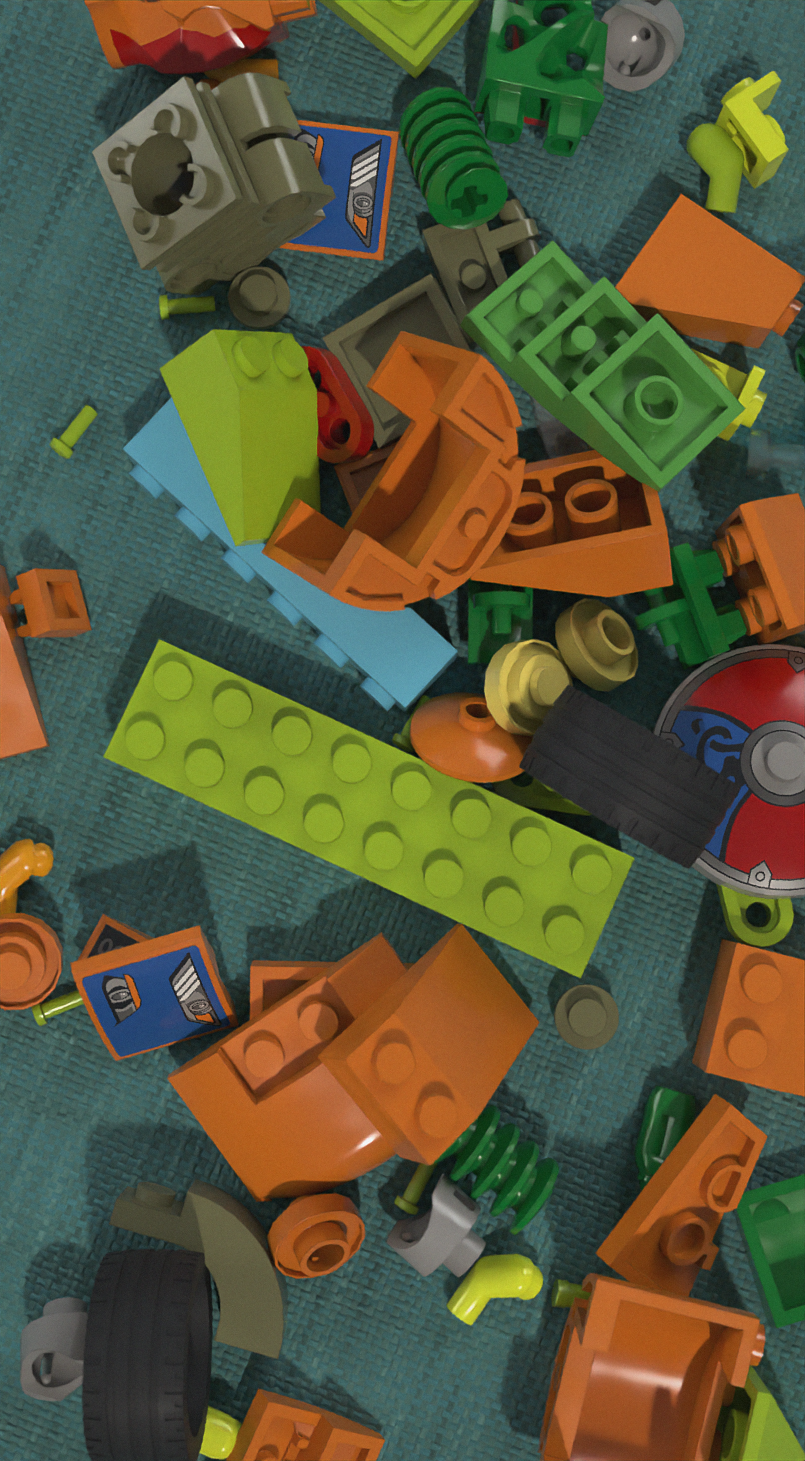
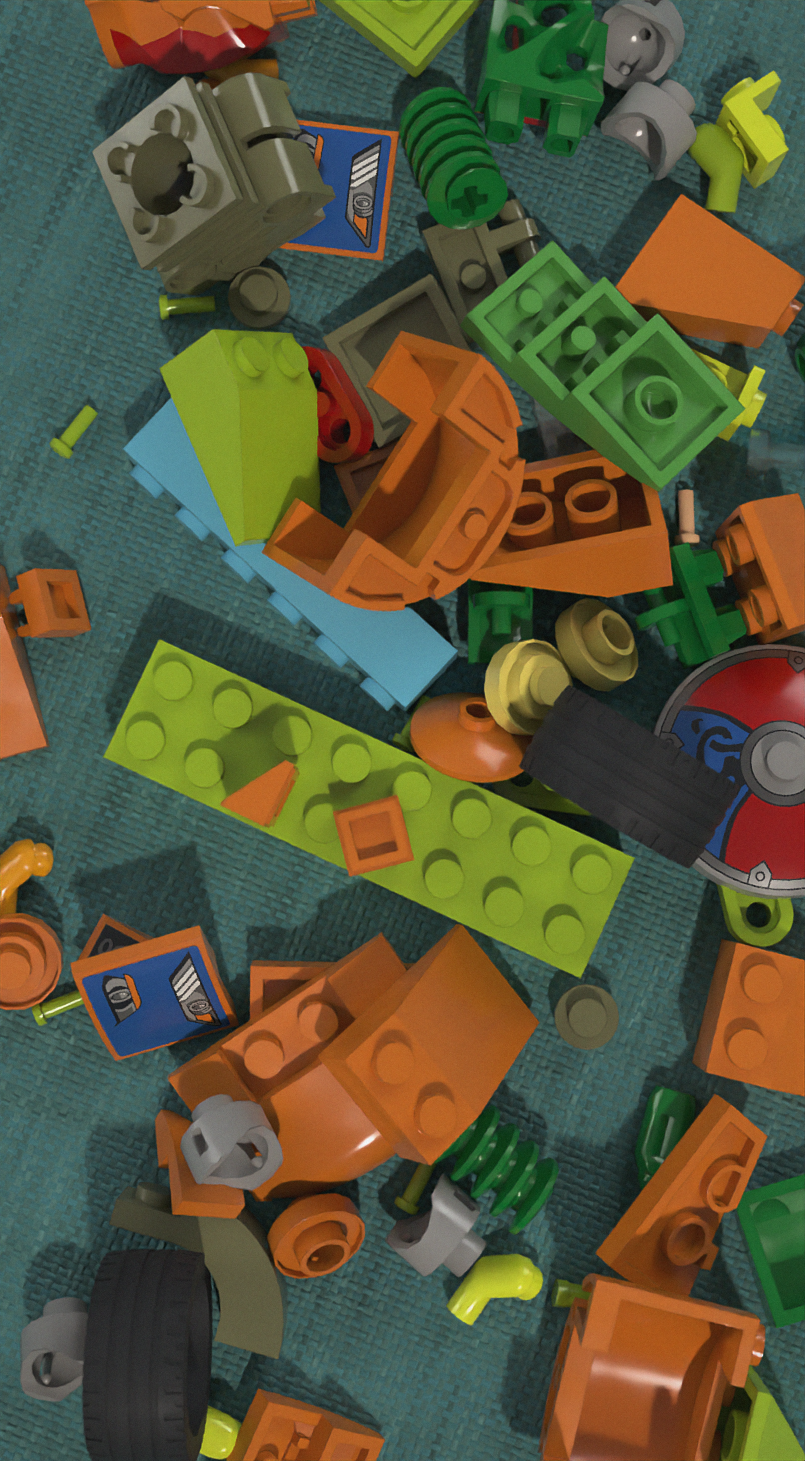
(186, 1194): none -> orange slope
(221, 1142): none -> light grey piece
(265, 796): none -> orange slope
(373, 835): none -> orange tile
(654, 123): none -> light grey piece
(686, 519): none -> light nougat piece

